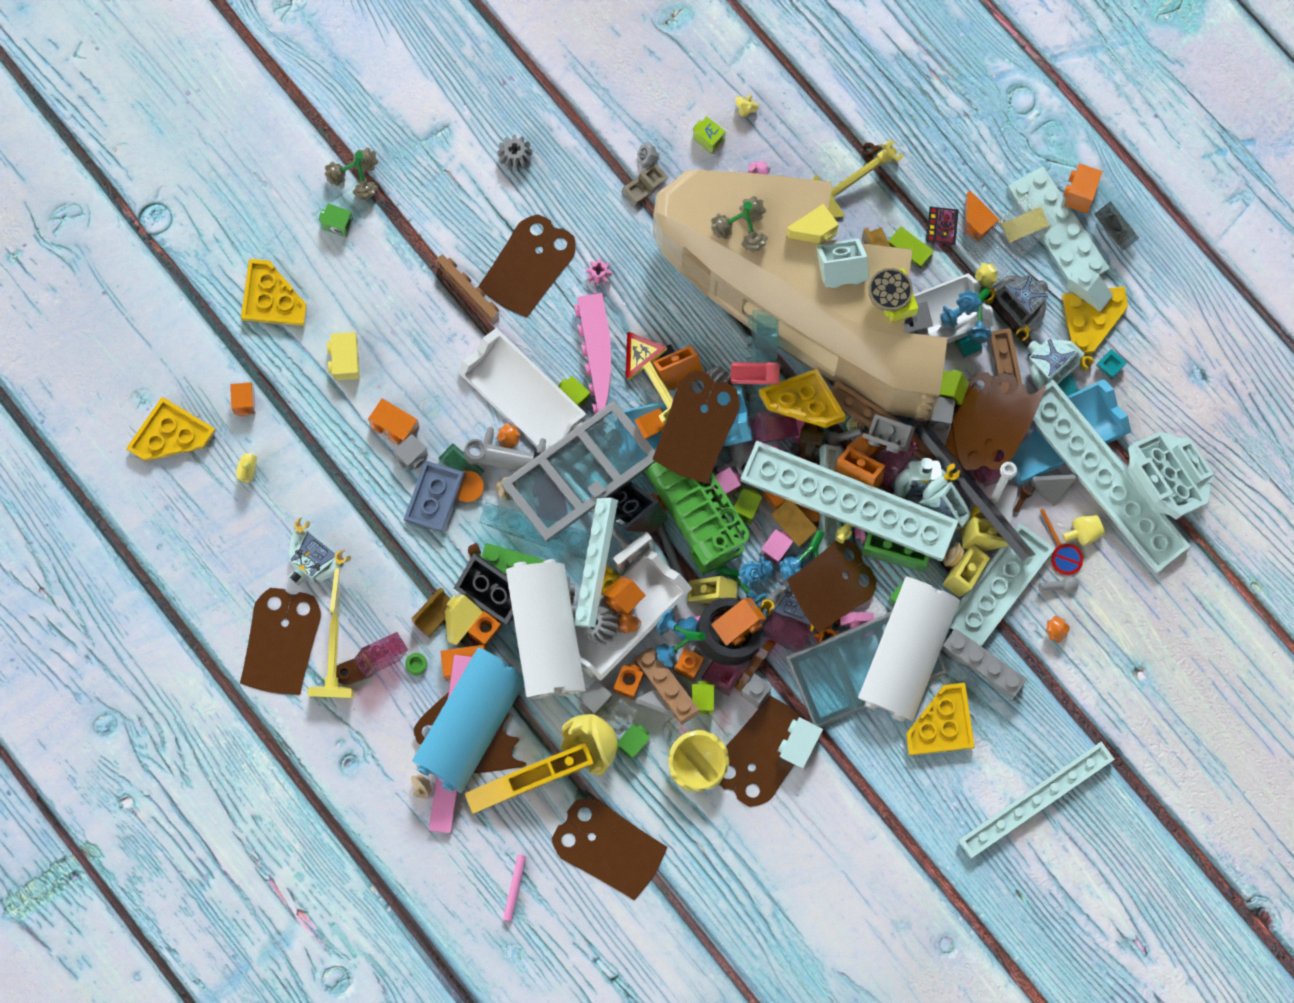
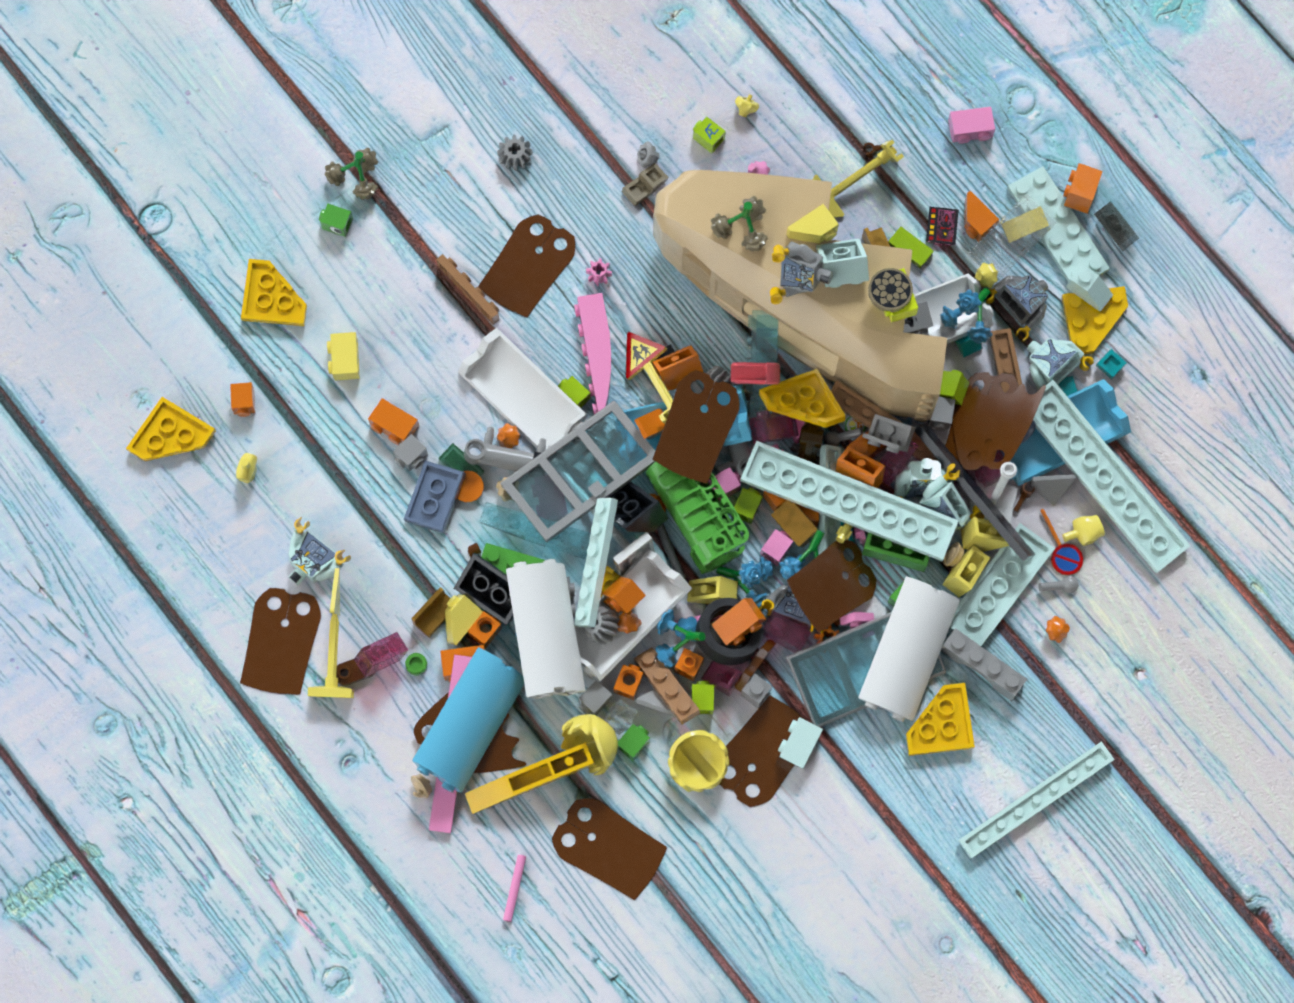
(799, 271): none -> torso
(971, 125): none -> bright pink brick
(1170, 474): light aqua piece -> none

